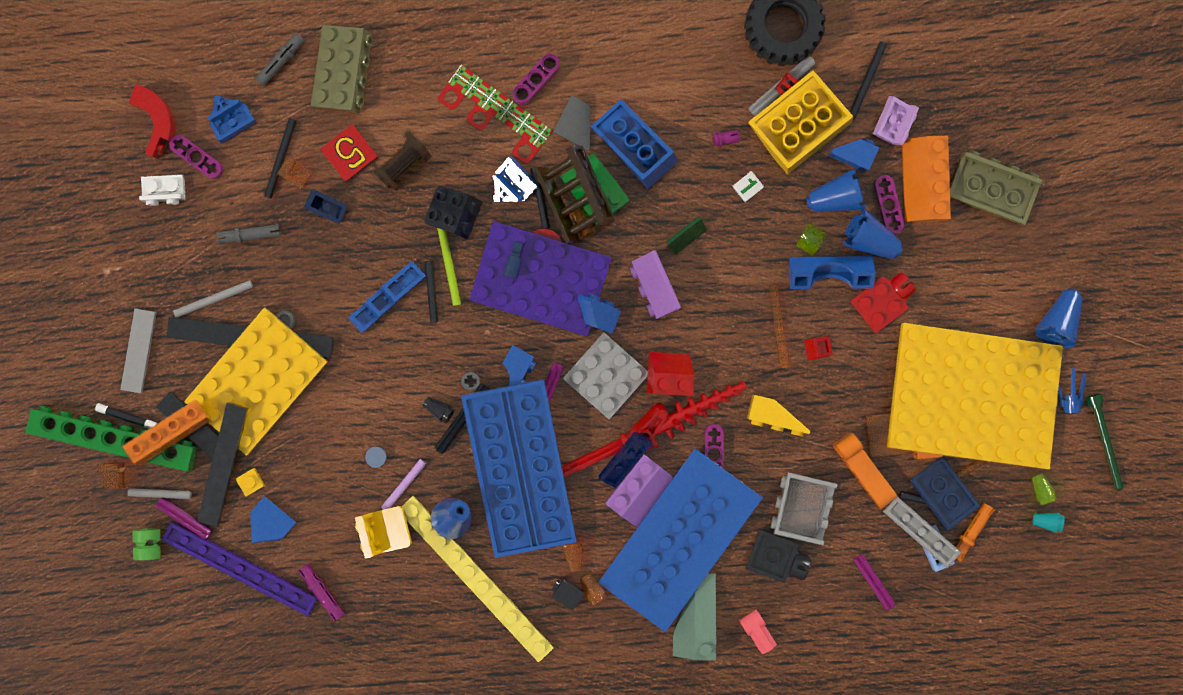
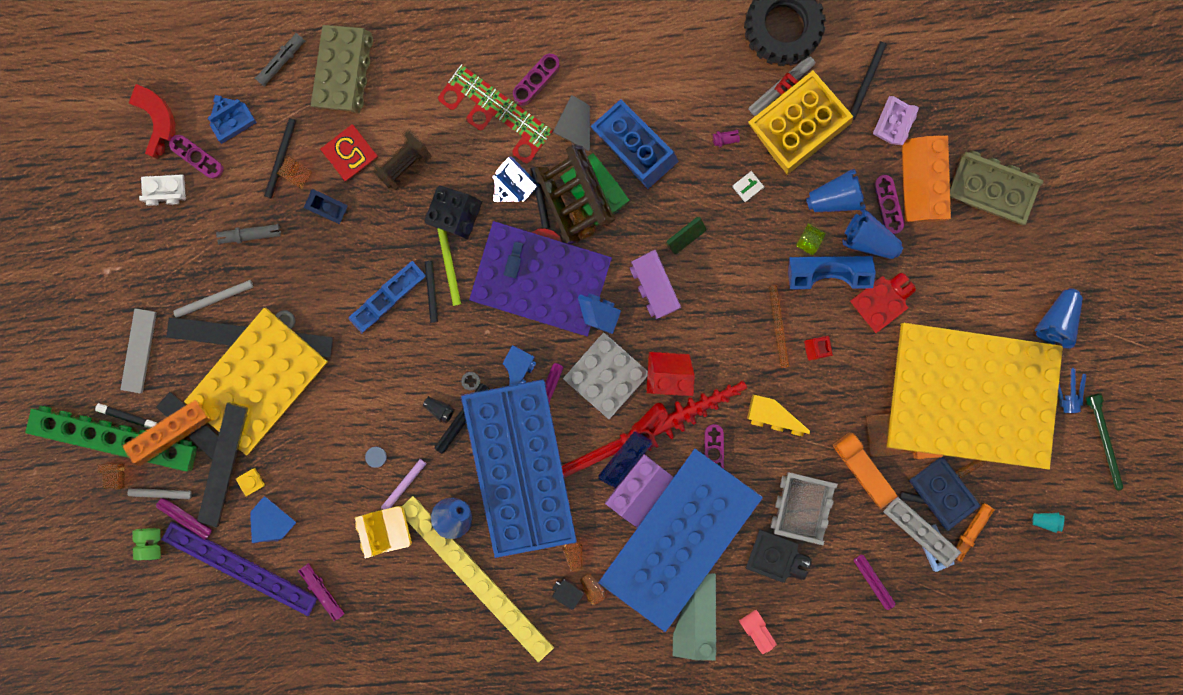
(856, 154): blue slope -> none
(1043, 490): clear neon green cone -> none

